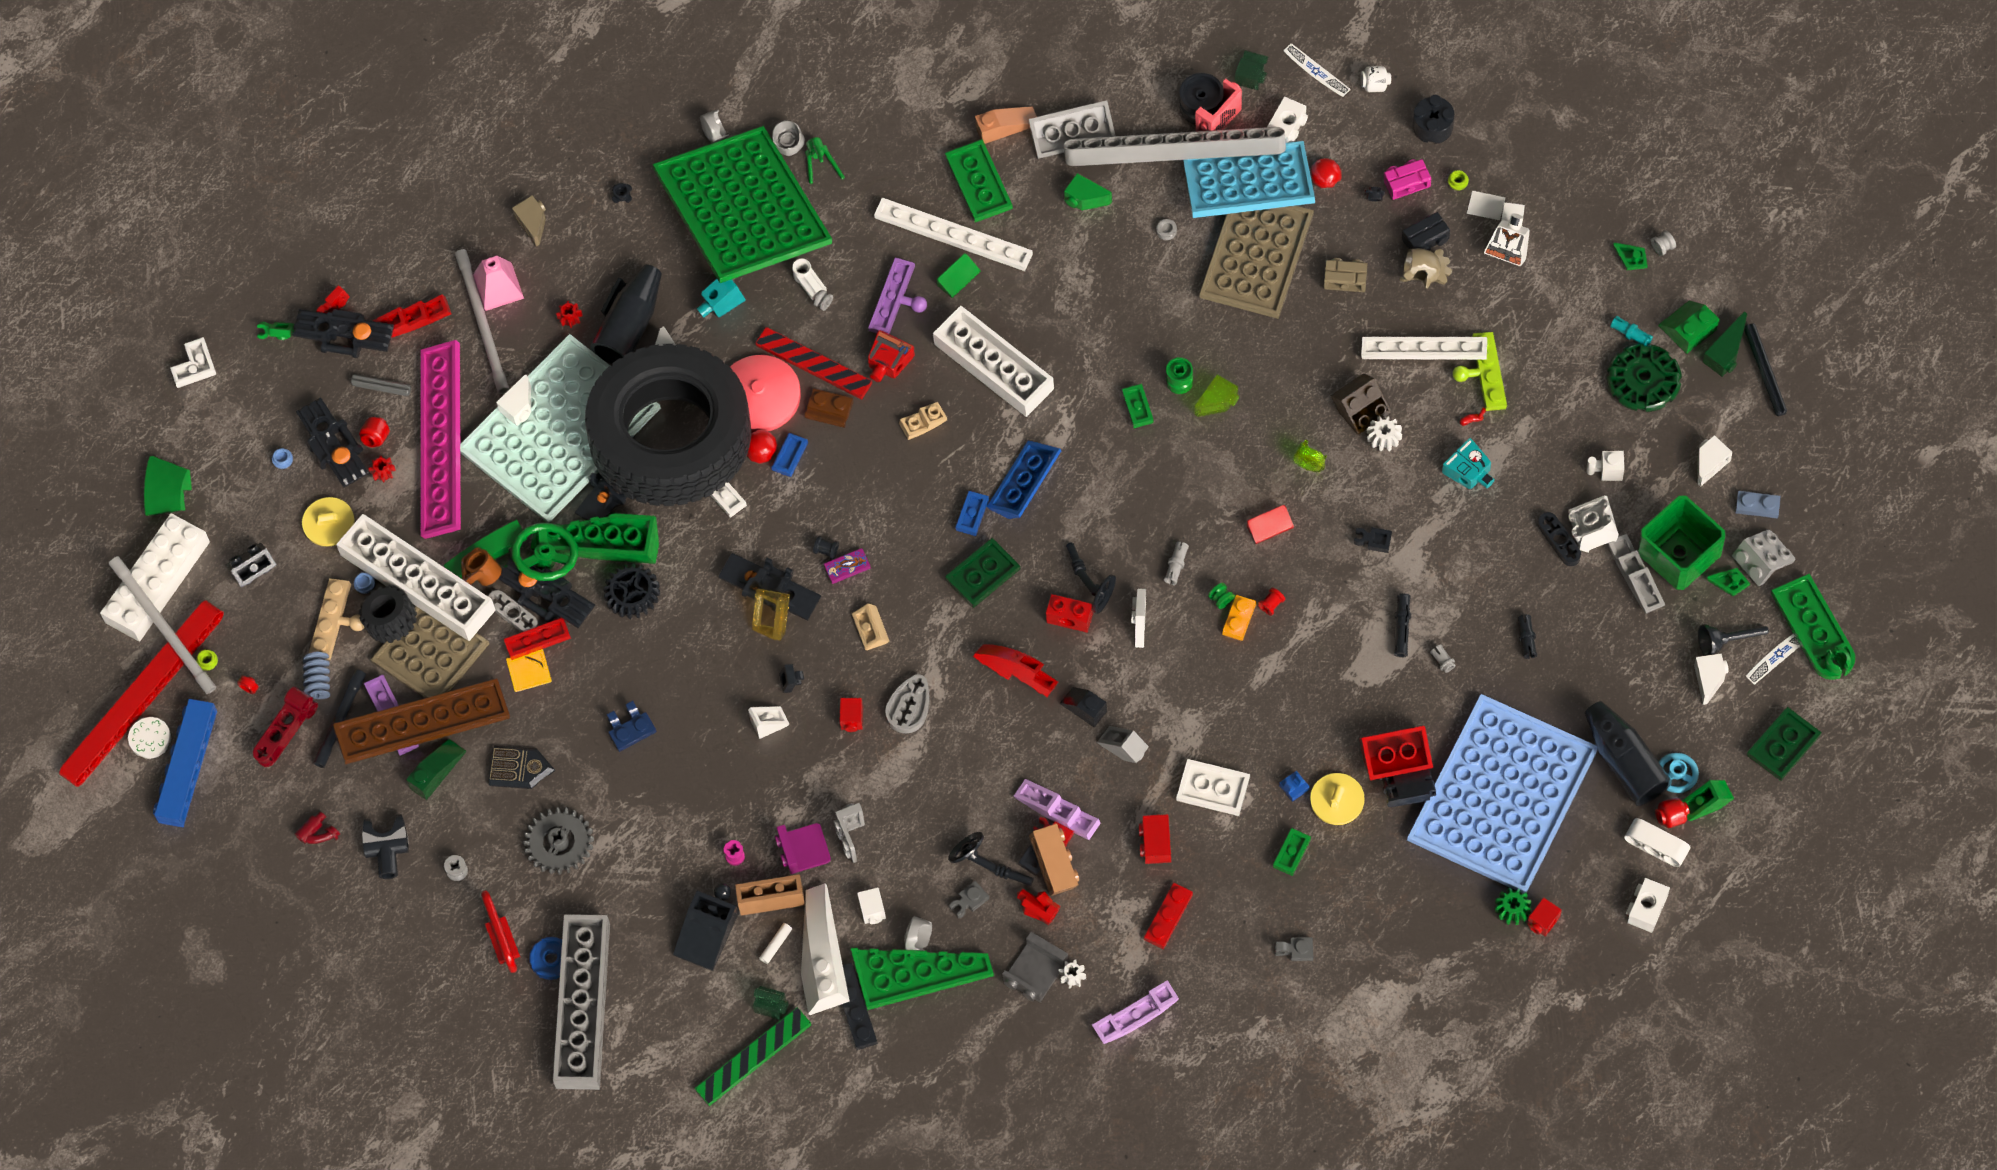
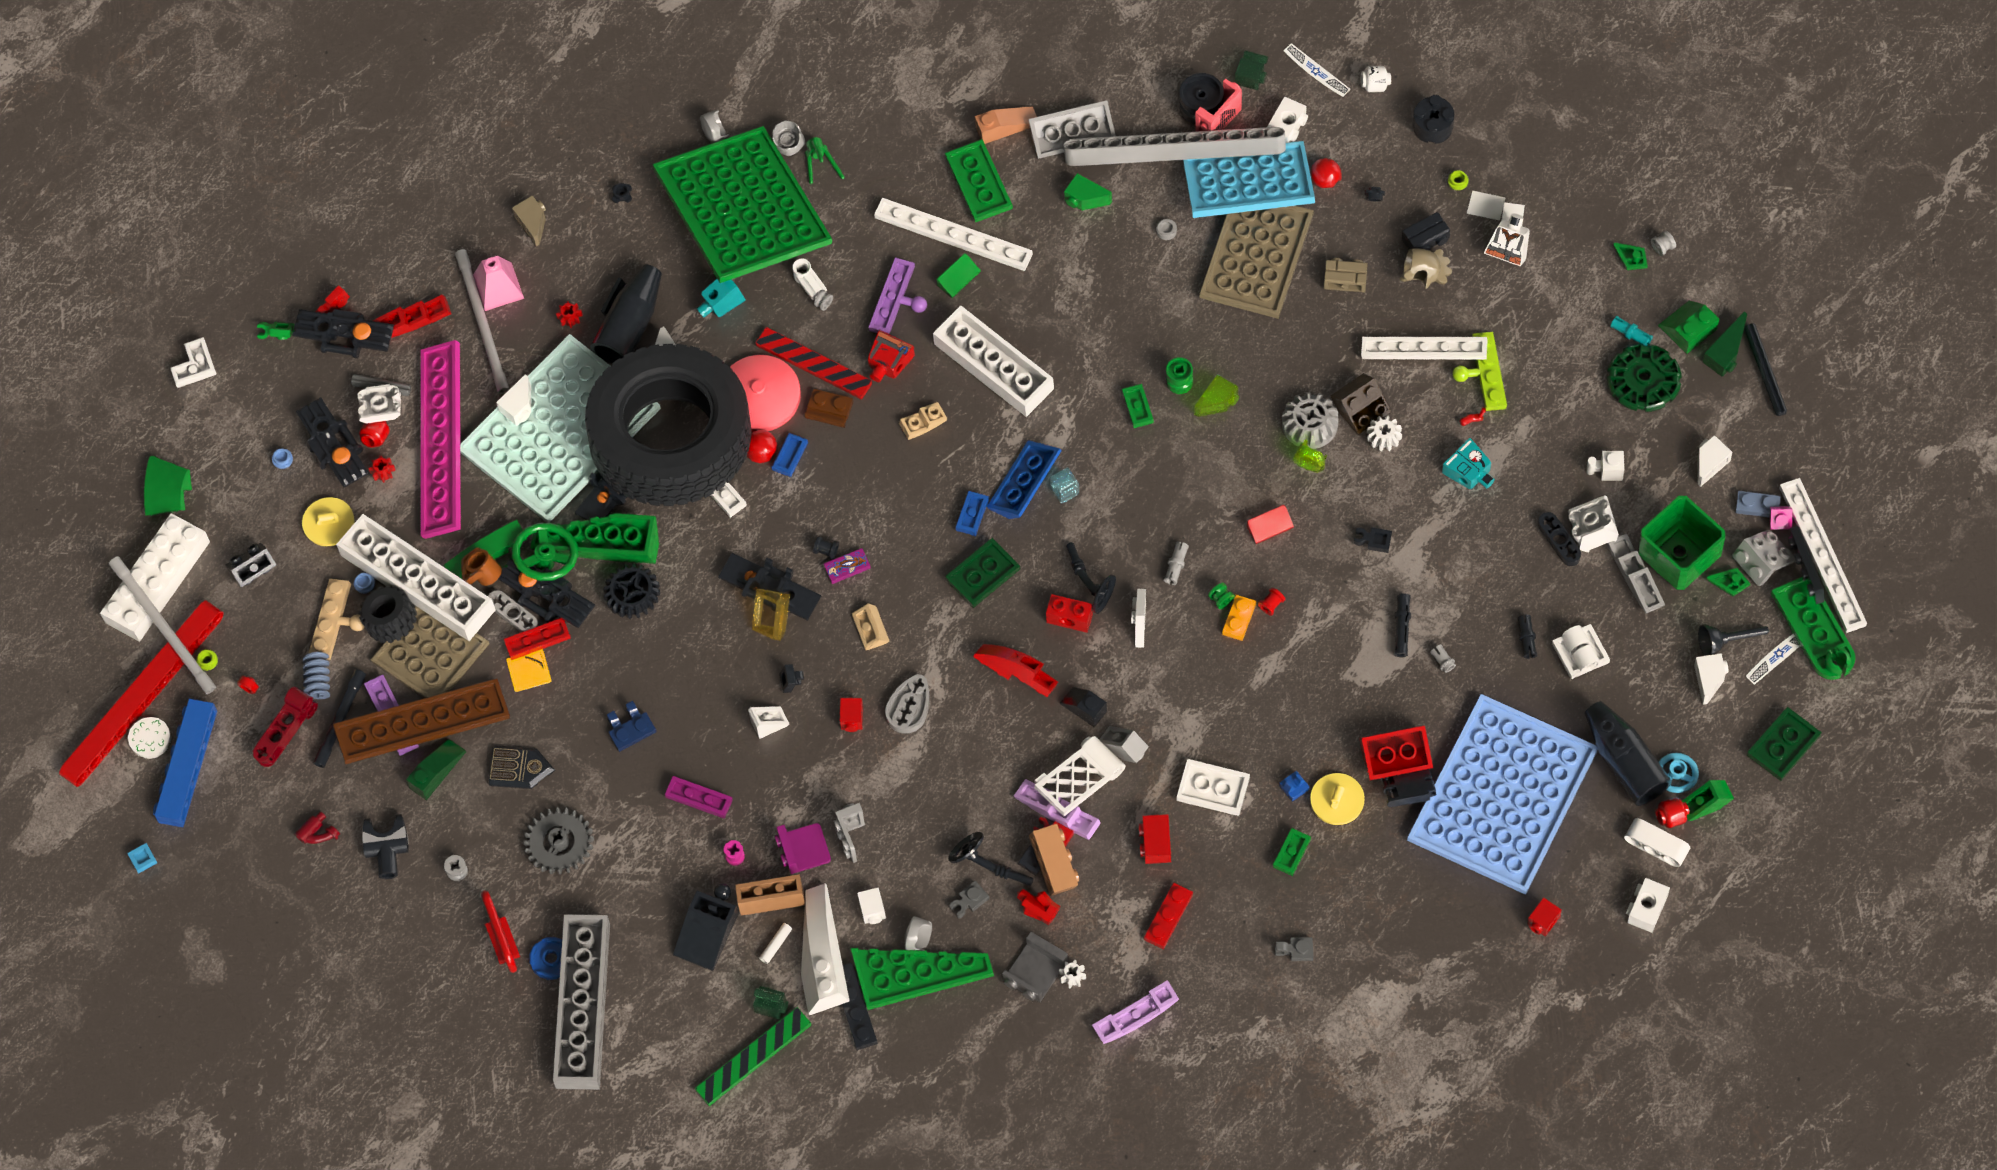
(142, 858): none -> dark azure plate
(379, 403): none -> white slope
(698, 797): none -> magenta plate
(1064, 485): none -> clear light blue brick
(1097, 757): none -> white piece
(1319, 429): none -> light grey gear
(1407, 178): dark pink brick -> none
(1521, 908): green gear -> none
(1580, 650): none -> white plate
(1780, 518): none -> plate
(1808, 569): none -> black plate
(1823, 555): none -> white plate

